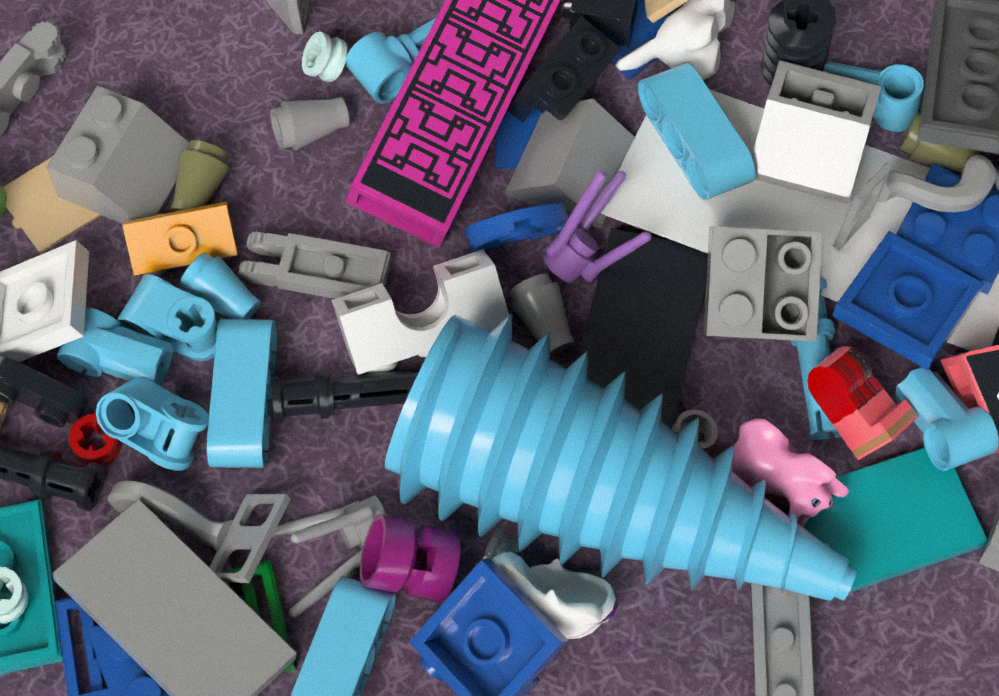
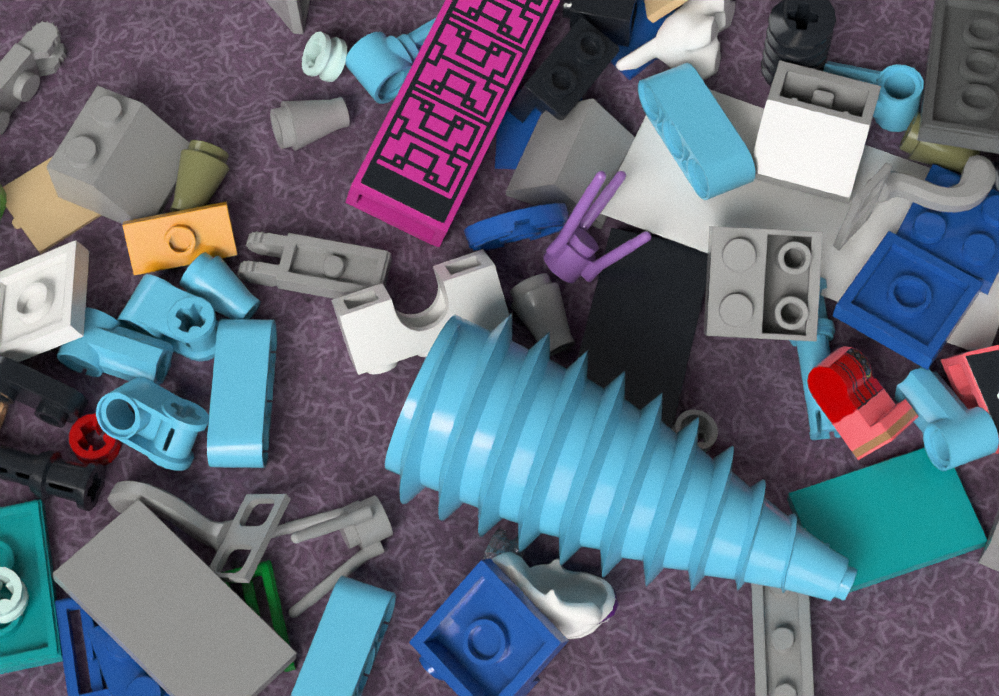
(325, 394): black pin -> none
(418, 560): magenta wheel -> none
(799, 478): bright pink animal -> none

